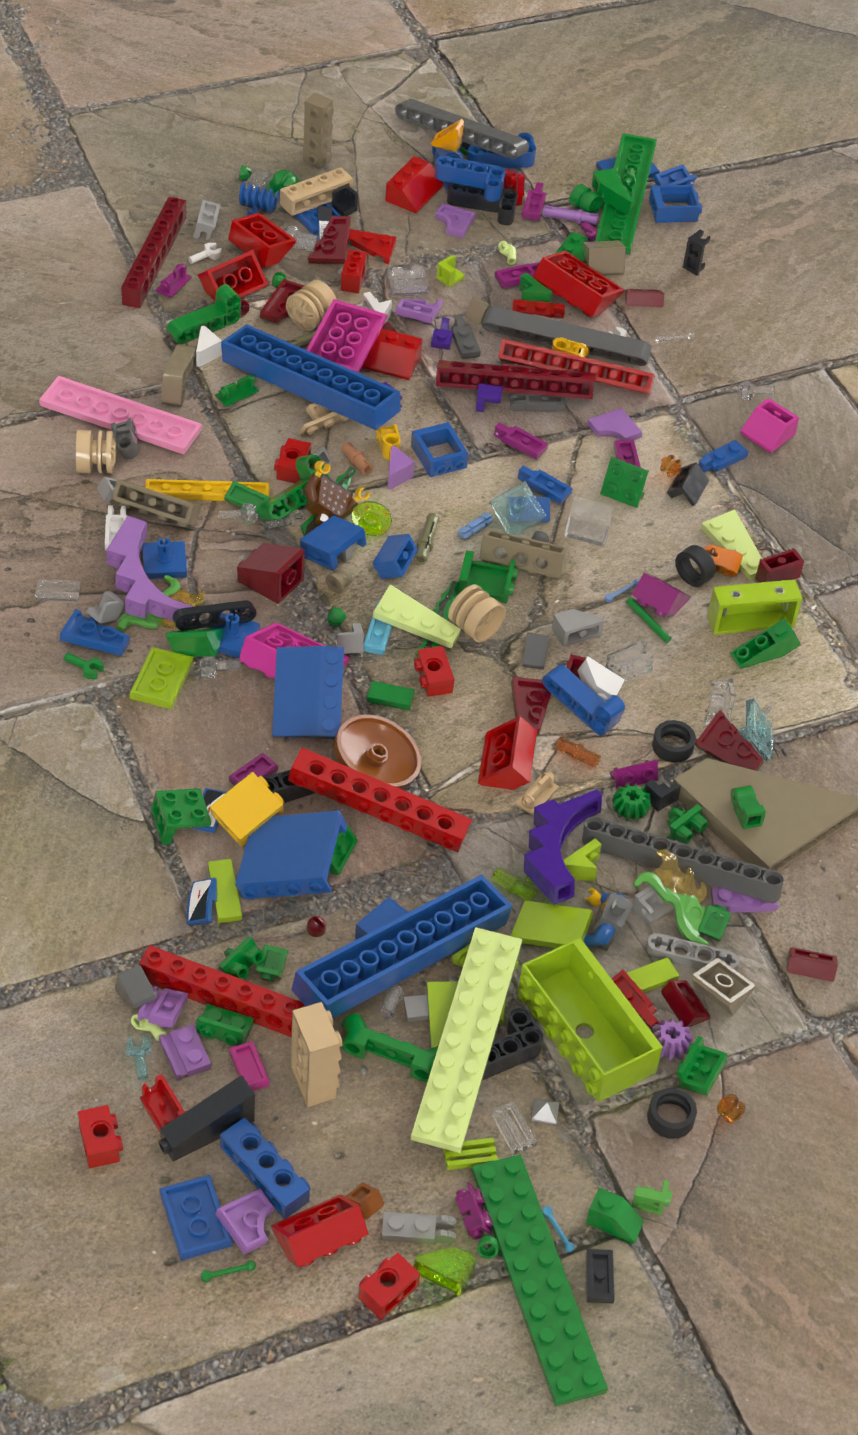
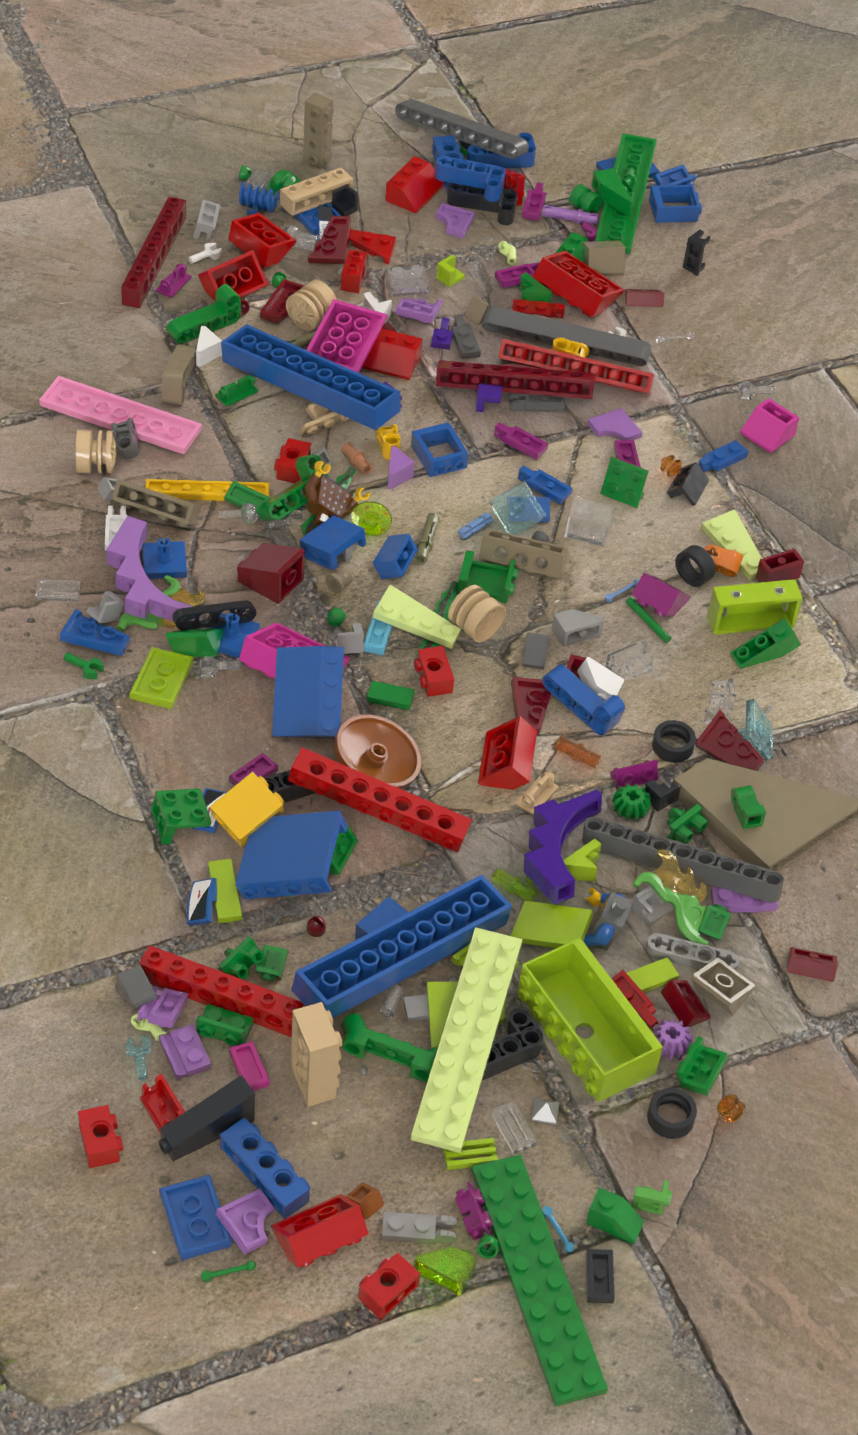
(450, 137): light orange slope -> none

